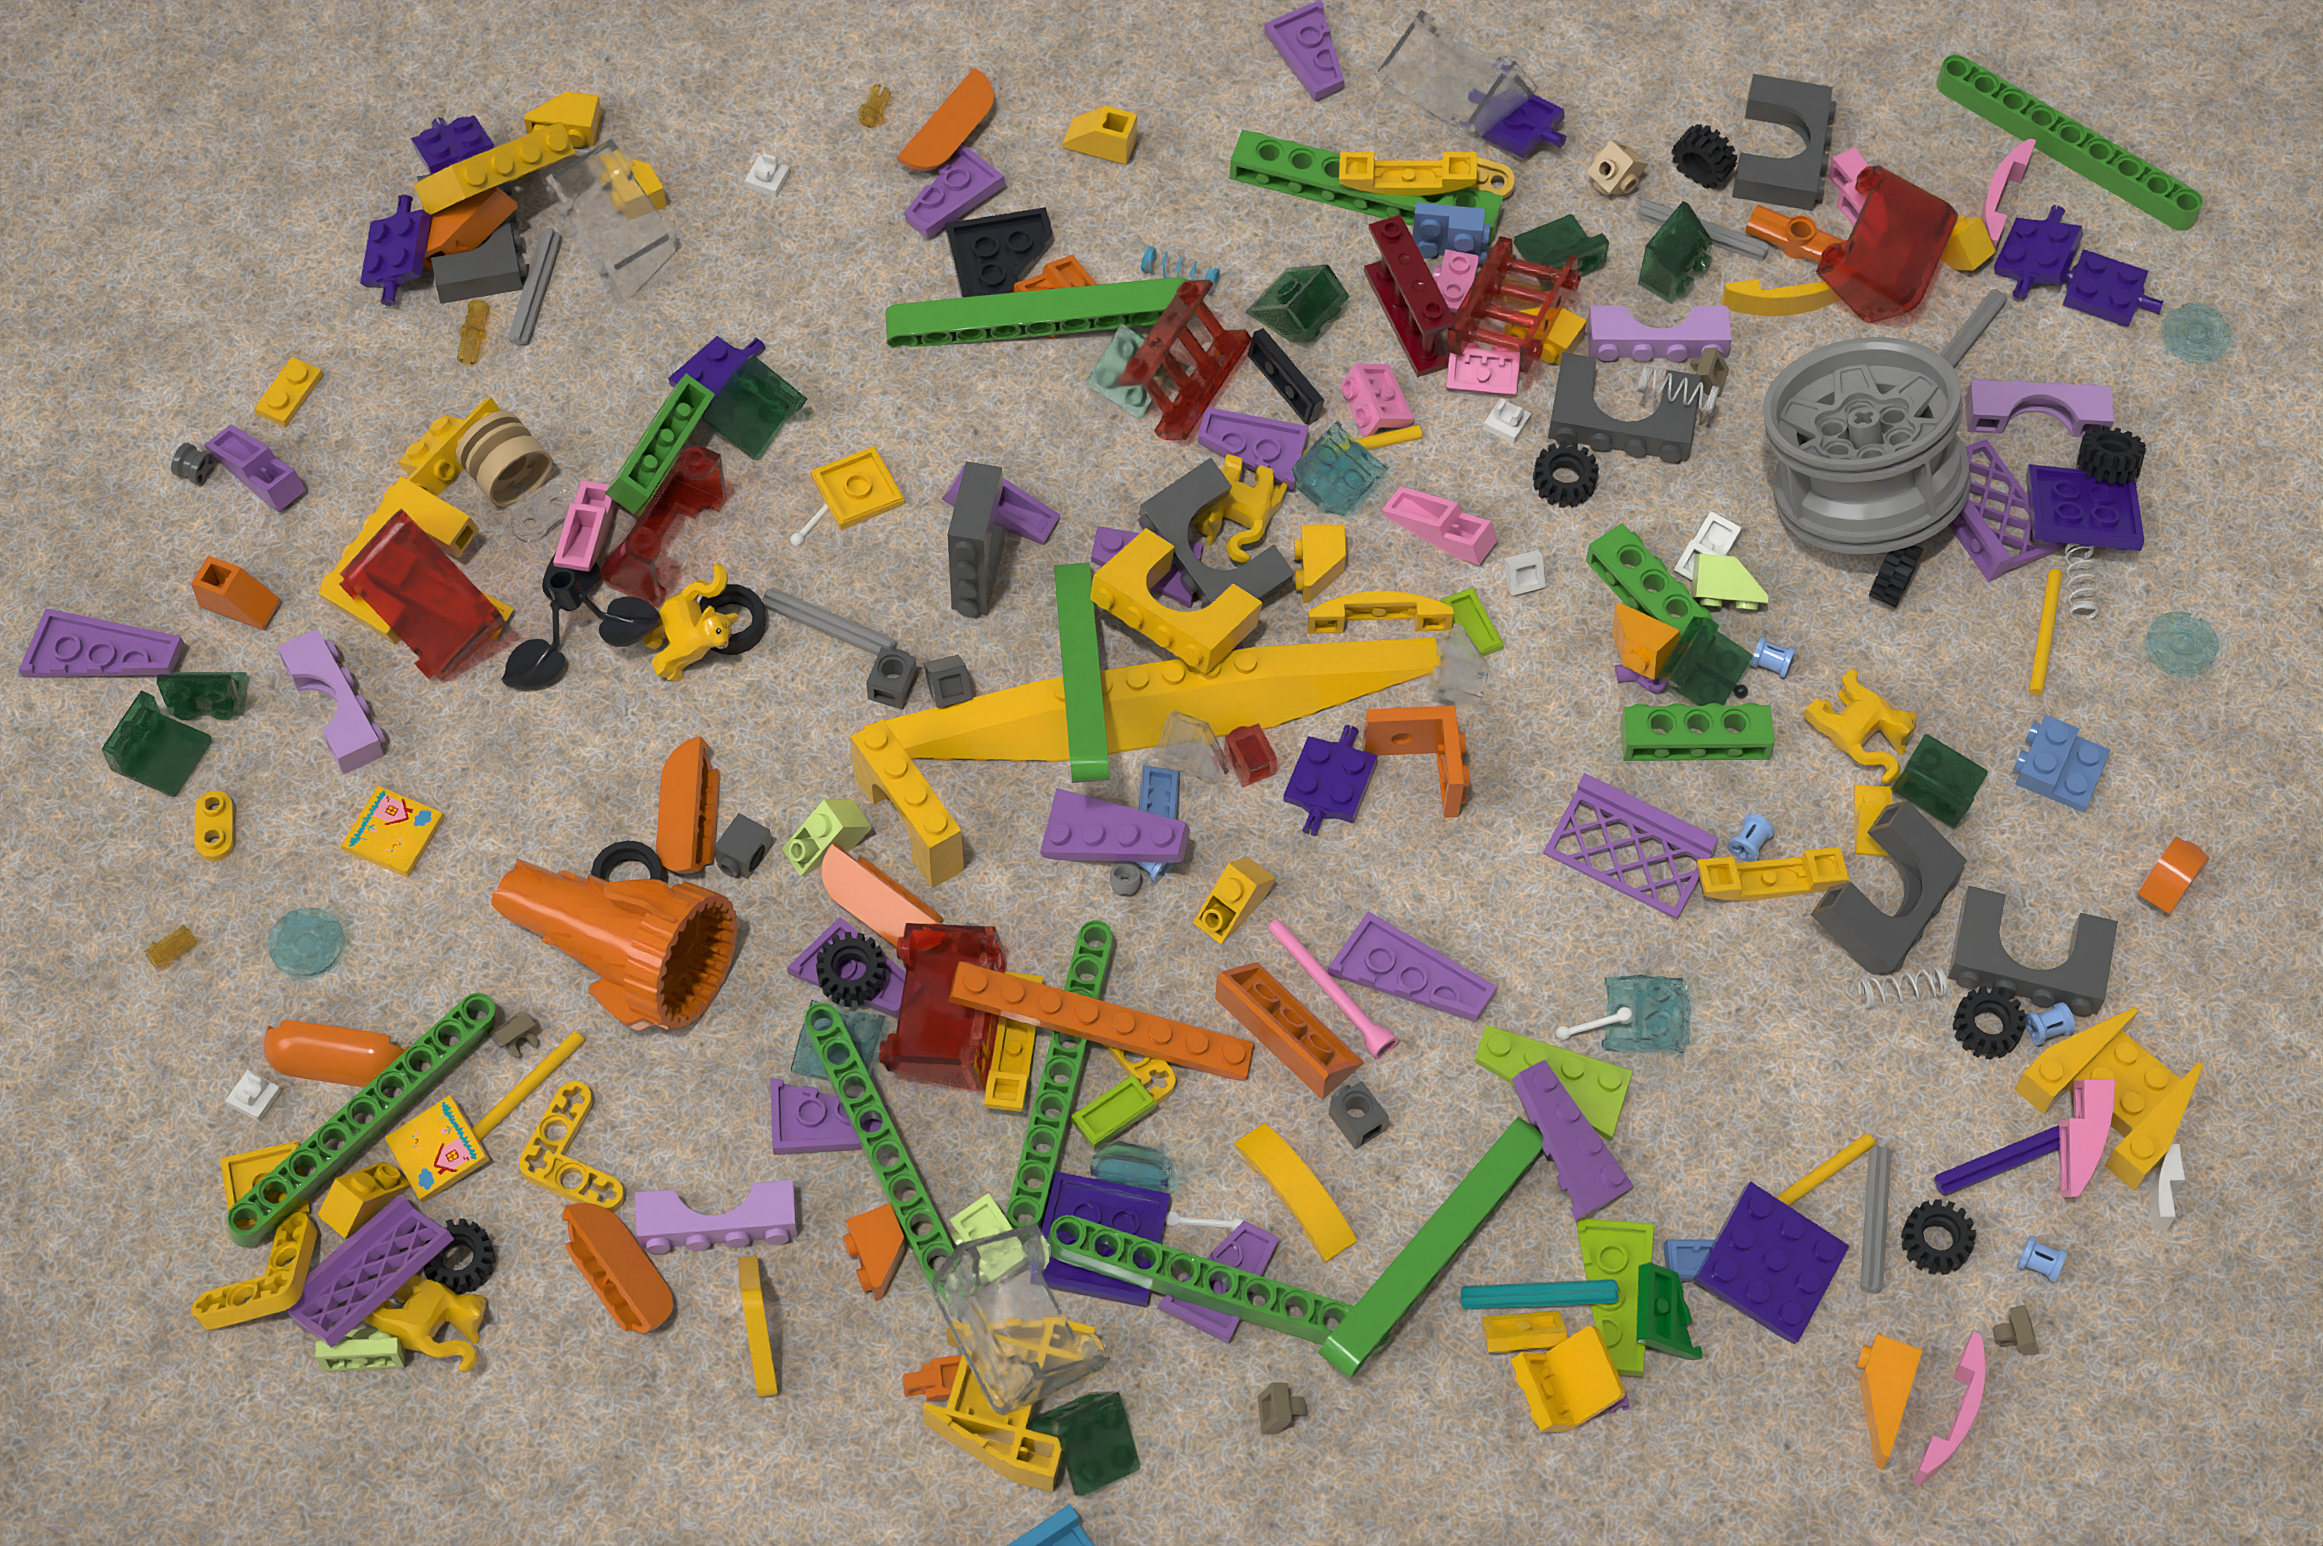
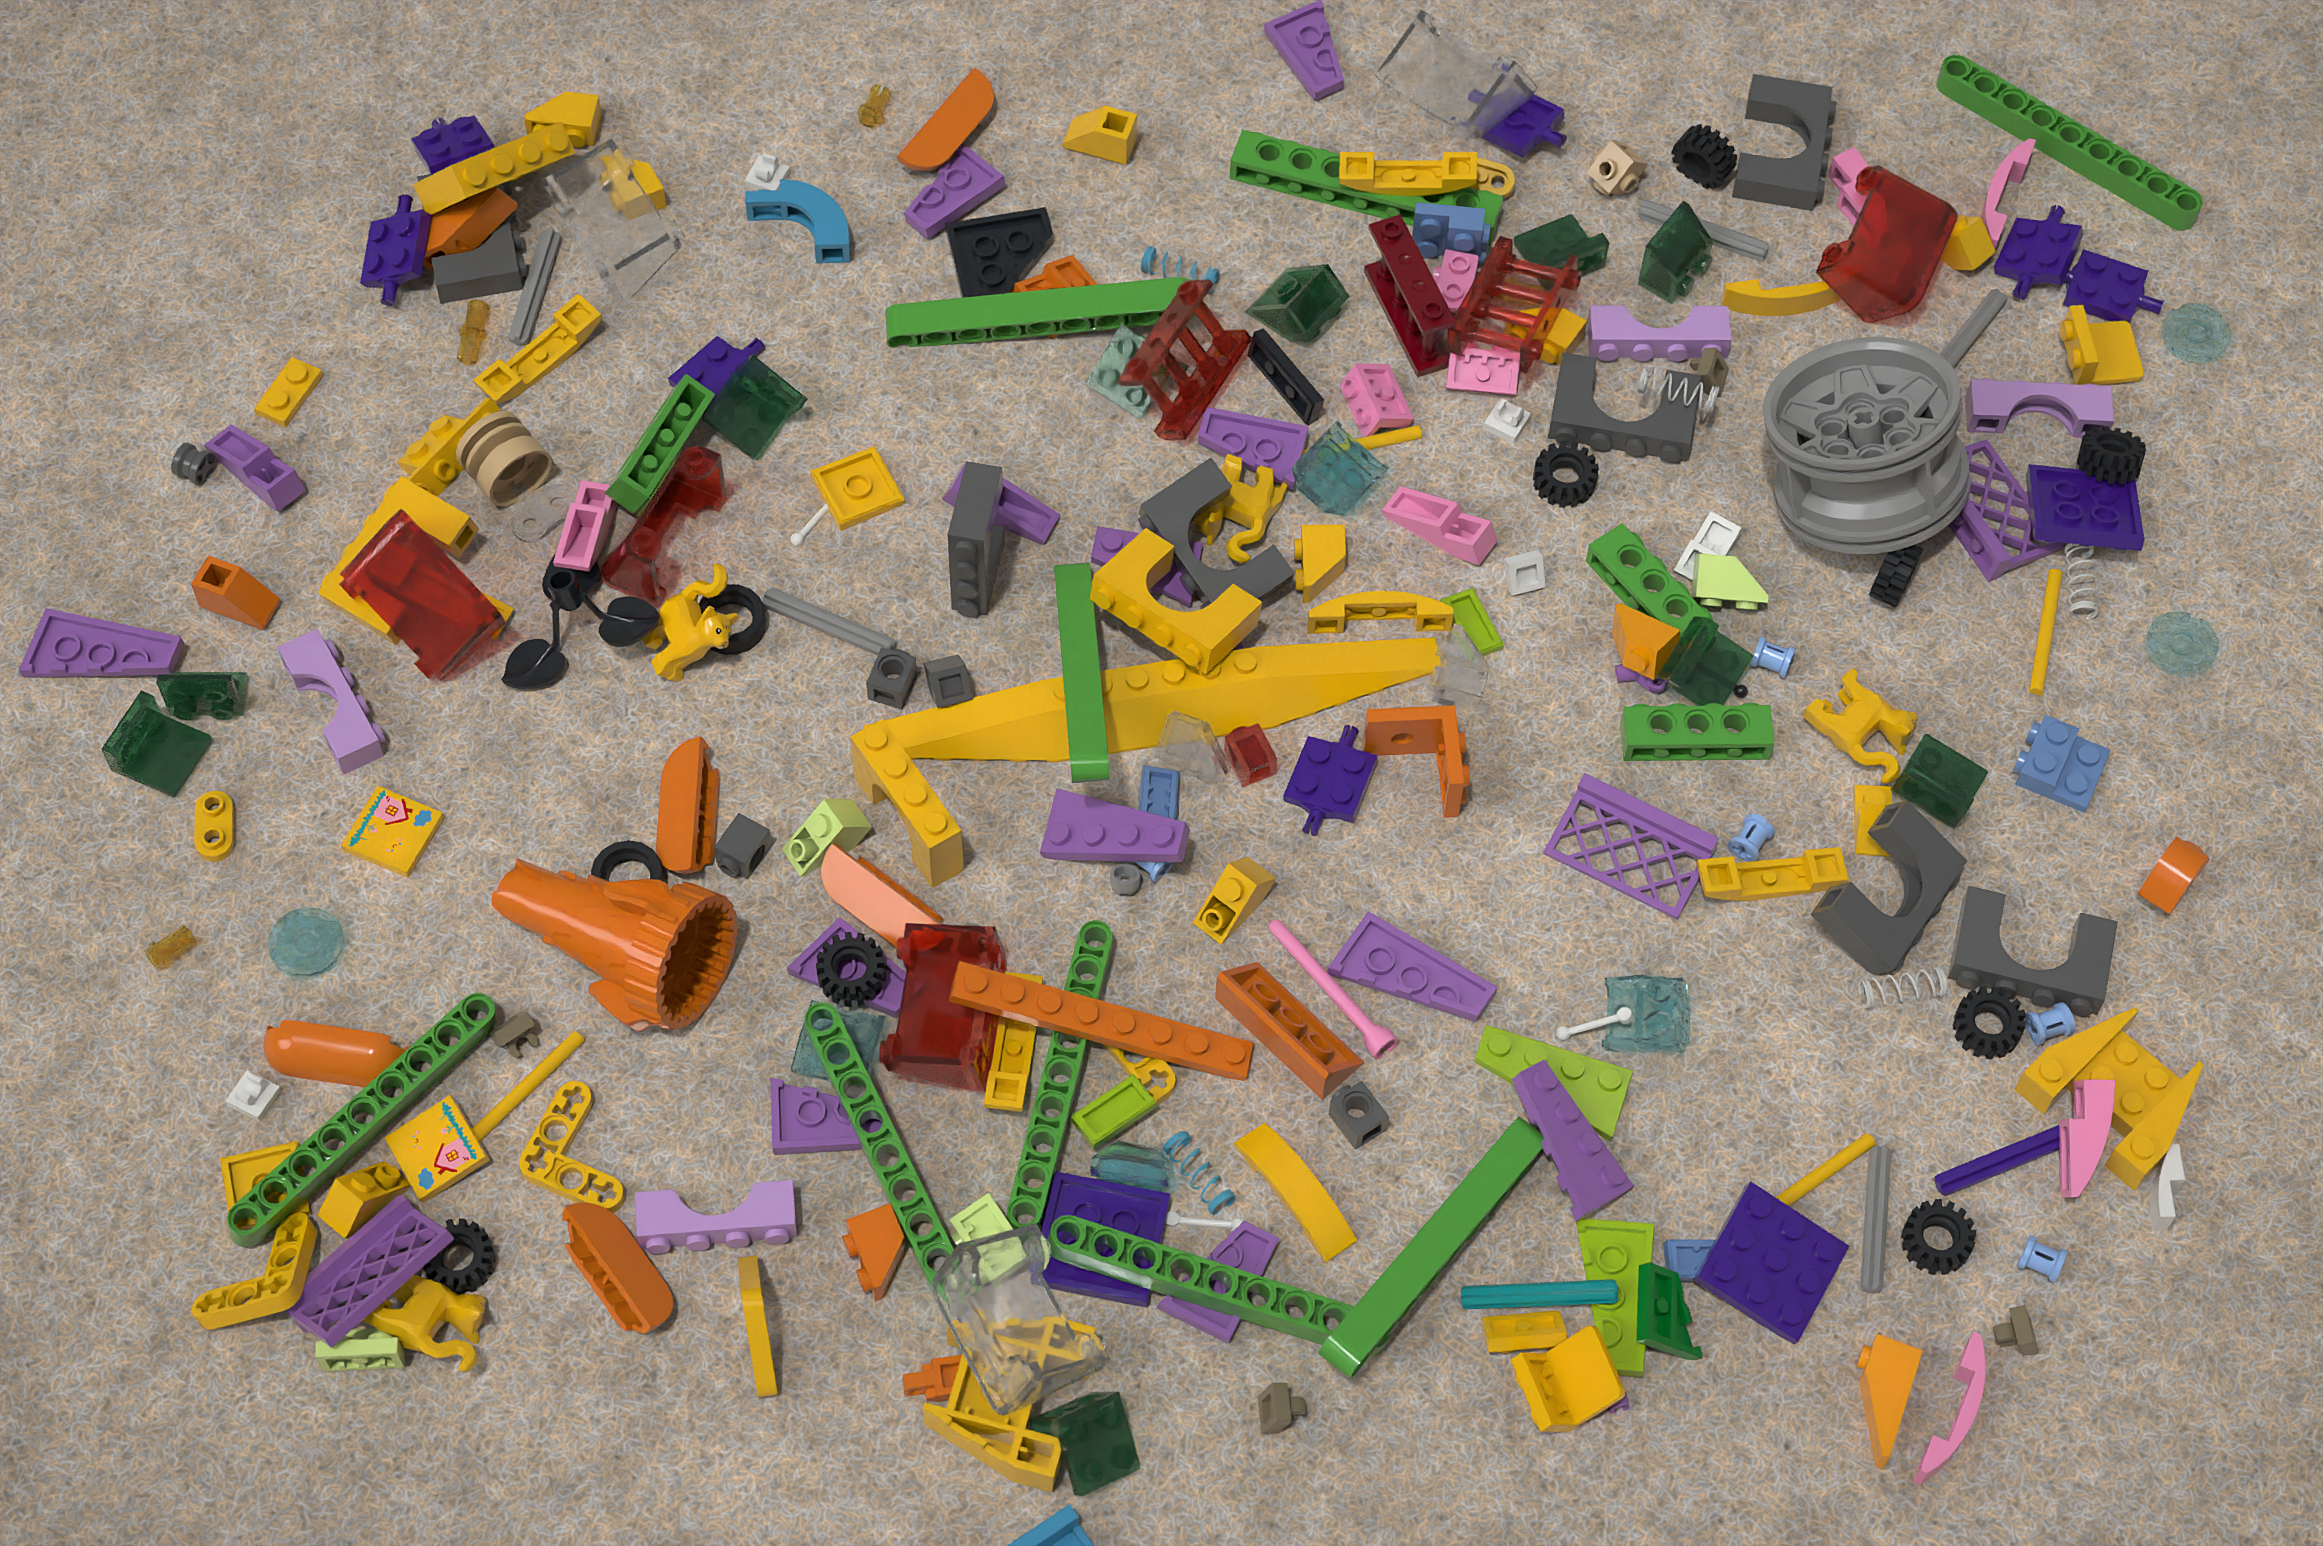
(546, 352): none -> yellow slope
(808, 207): none -> dark azure arch
(1220, 1197): none -> medium azure piece
(1795, 235): orange piece -> none
(2100, 350): none -> yellow bracket

